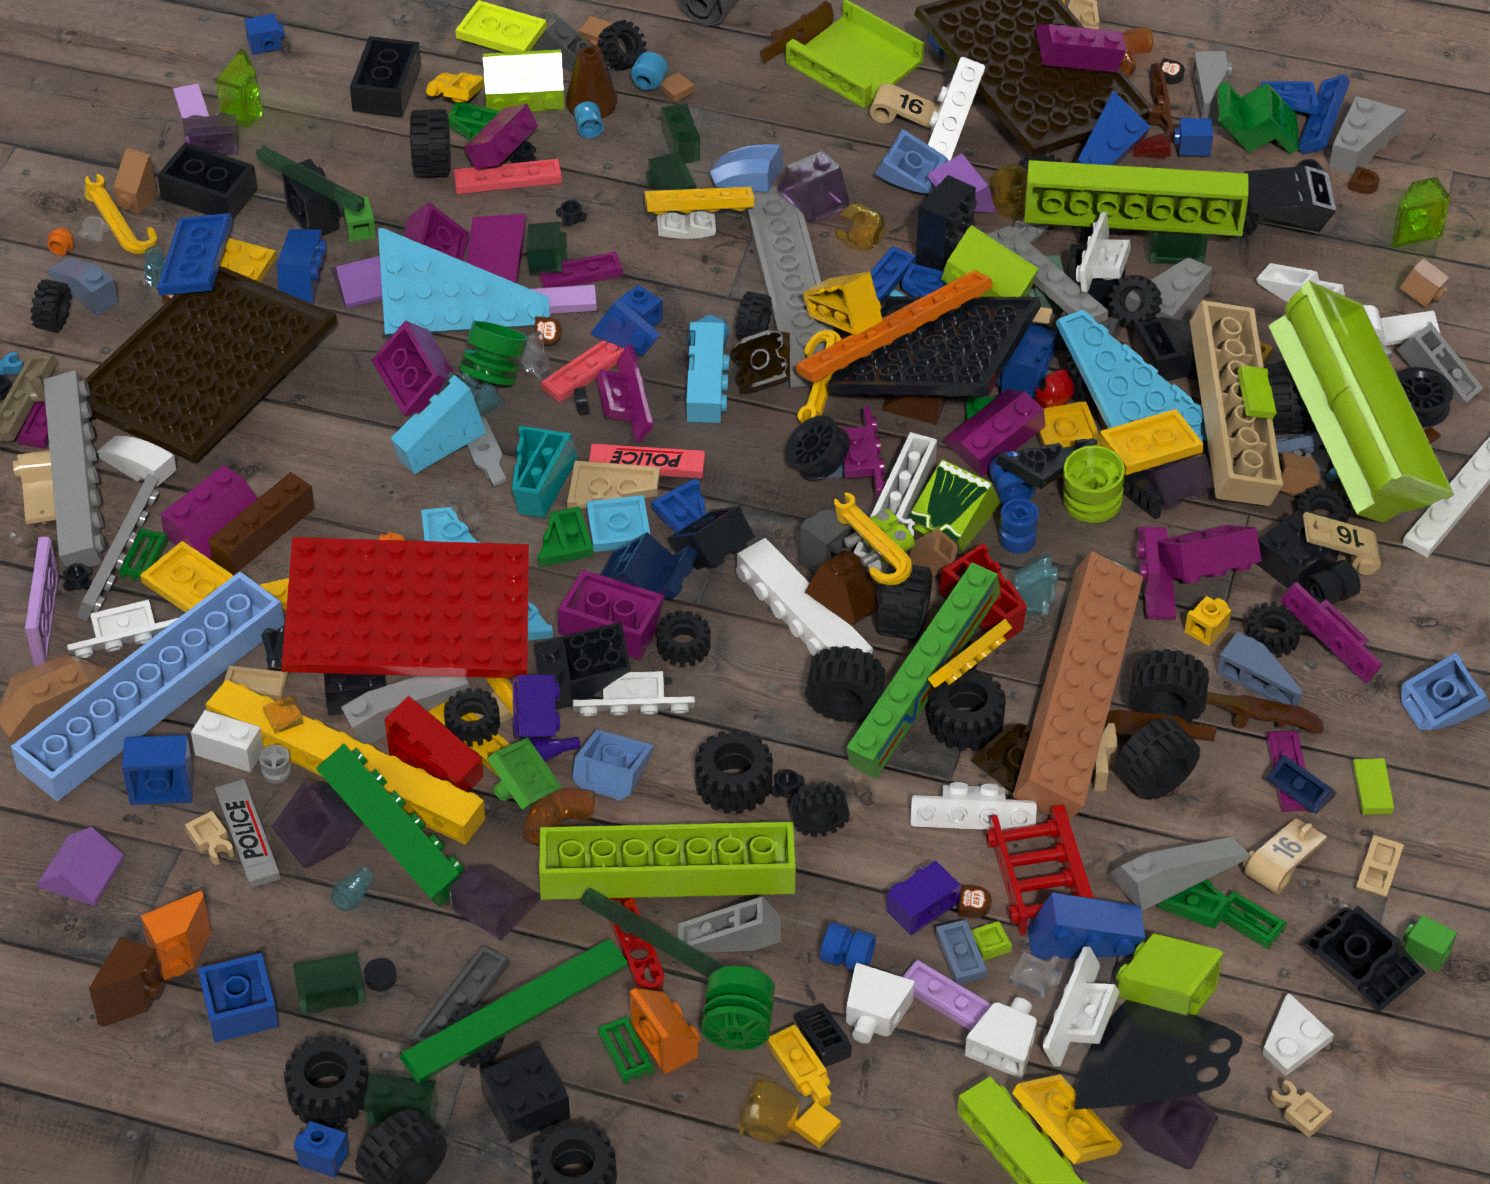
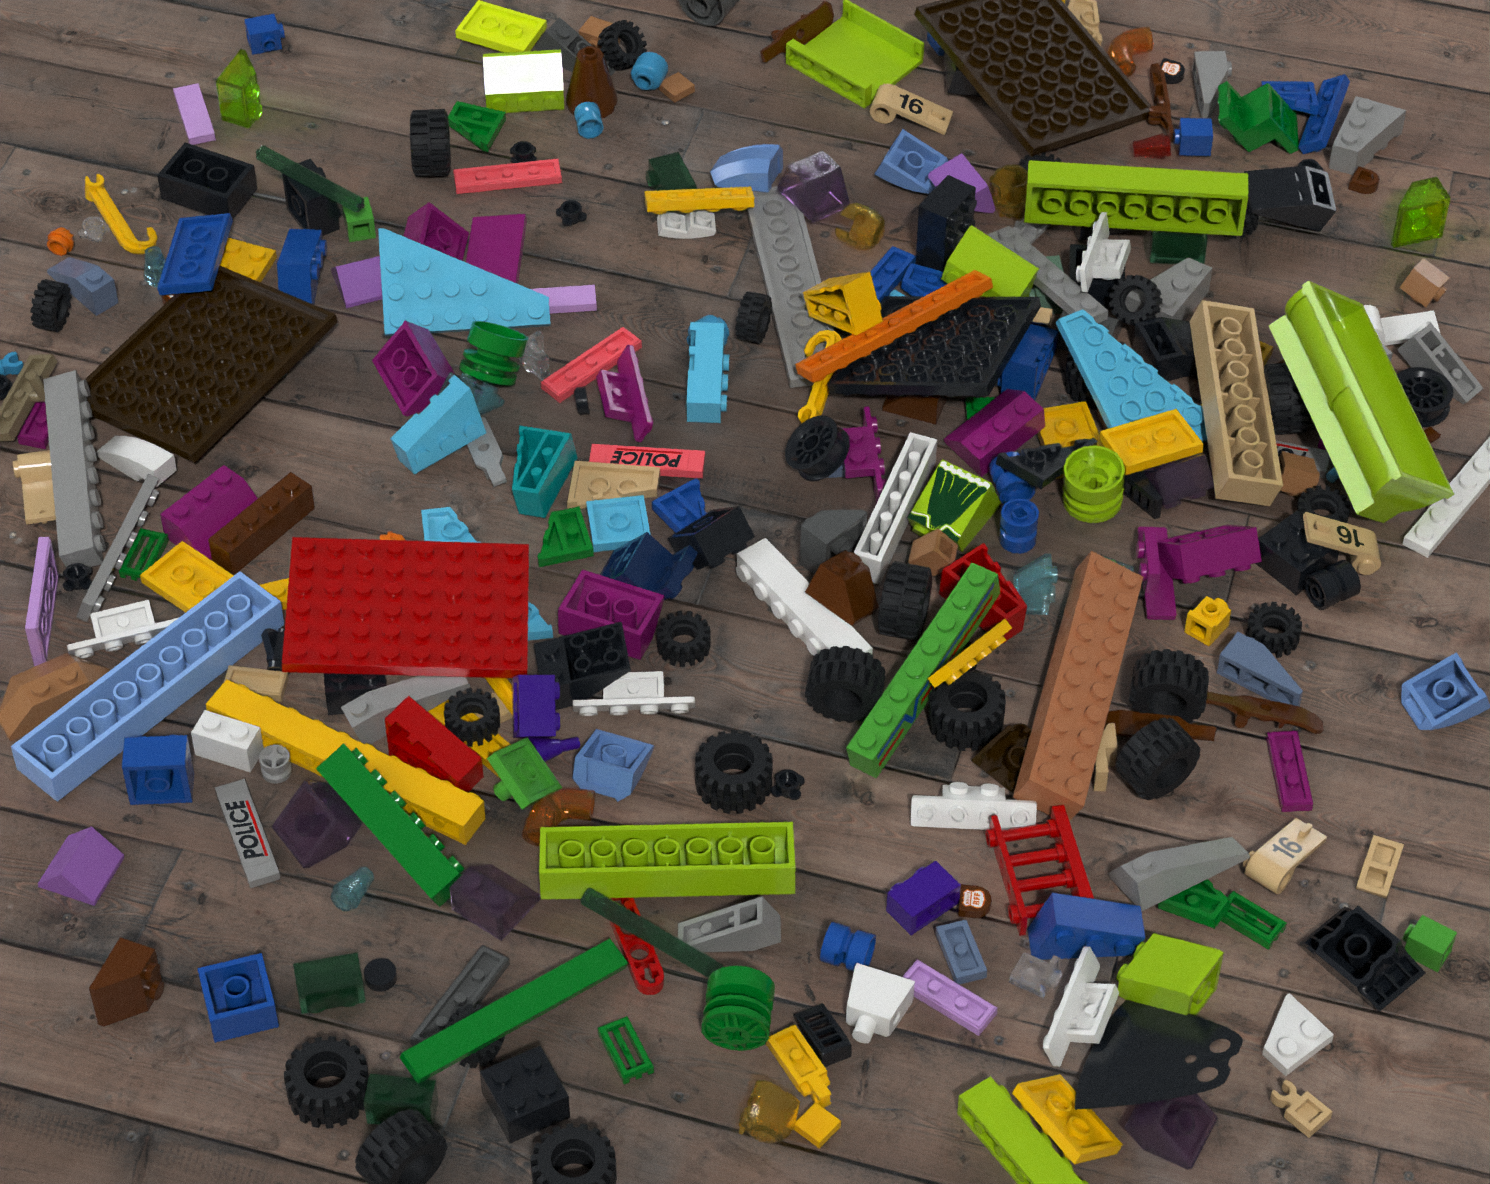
(135, 181): medium nougat slope -> none
(178, 934): orange slope -> none
(209, 835): tan plate -> none
(213, 133): slope -> none
(283, 714): clear yellow tile -> none
(321, 1149): blue brick -> none
(385, 76): black brick -> none
(458, 87): yellow plate -> none
(501, 136): magenta brick -> none
(546, 247): clear green piece -> none
(550, 328): tile -> none
(584, 271): magenta tile -> none
(625, 327): blue wing -> none
(645, 304): blue brick -> none
(663, 1029): orange slope -> none
(681, 132): clear green piece -> none
(762, 360): dark brown slope -> none
(819, 809): black tyre -> none
(878, 539): yellow piece -> none
(889, 524): piece -> none
(954, 106): white bracket -> none
(991, 940): lime tile -> none
(1004, 1037): white torso -> none
(1058, 390): red hair -> none
(1080, 47): magenta slope -> none
(1114, 134): blue wedge -> none
(1256, 392): lime tile -> none
(1287, 280): white slope -> none
(1301, 785): dark blue slope -> none
(1307, 442): sand blue plate -> none
(1333, 631): magenta bracket -> none
(1373, 786): lime tile -> none

